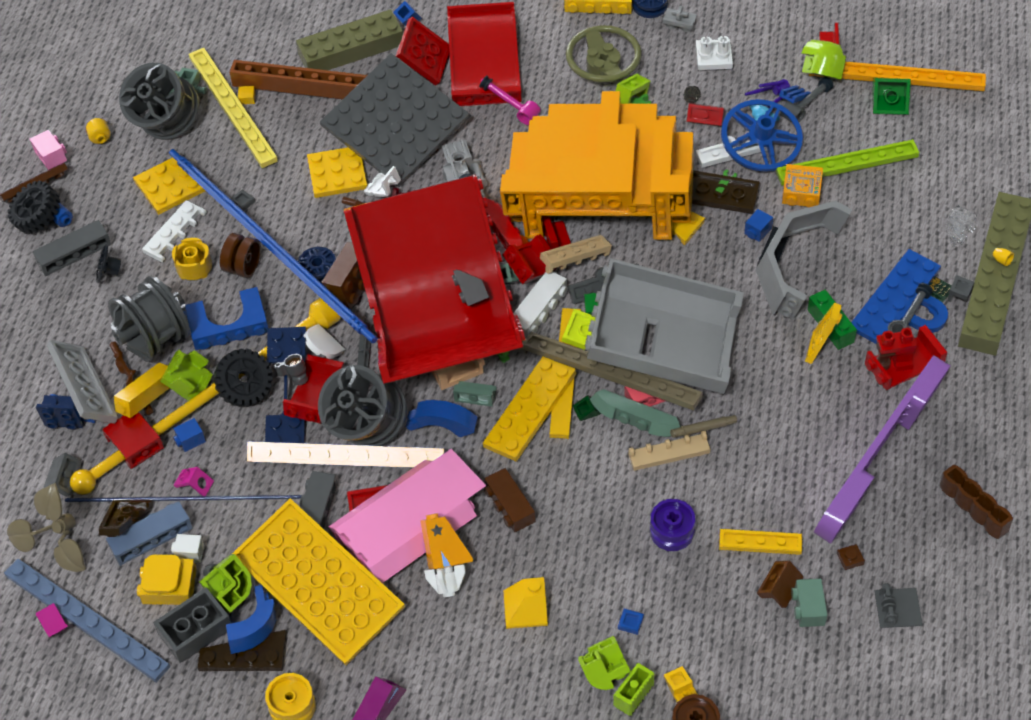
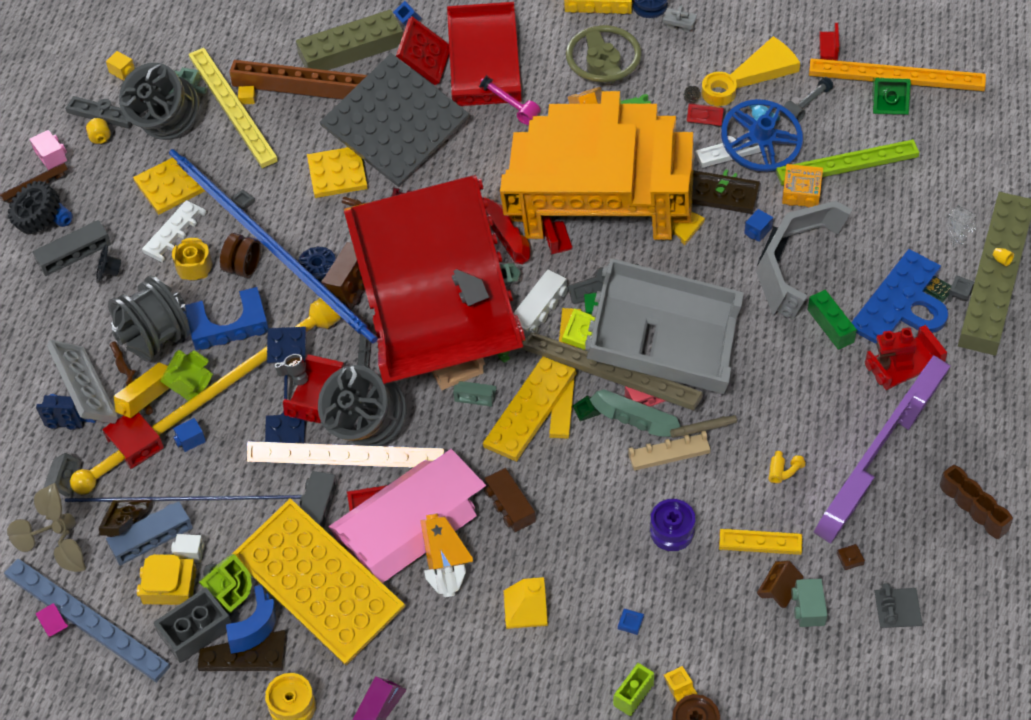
(100, 109): none -> dark grey hinge
(120, 65): none -> yellow brick
(190, 477): dark pink bracket -> none
(248, 363): black wheel -> none
(322, 342): white tile -> none
(381, 183): white piece -> none
(443, 414): blue arch -> none
(460, 169): light grey piece -> none
(526, 259): red panel -> none
(575, 252): tan hinge -> none
(590, 96): none -> light orange slope
(604, 664): lime brick -> none
(631, 86): lime panel -> none
(714, 53): white plate -> none
(768, 62): none -> yellow piece
(775, 86): dark purple plant -> none
(777, 472): none -> yellow plant
(796, 94): blue tile -> none
(822, 332): yellow wing -> none
(823, 59): lime brick -> none
(923, 291): dark grey piece -> none

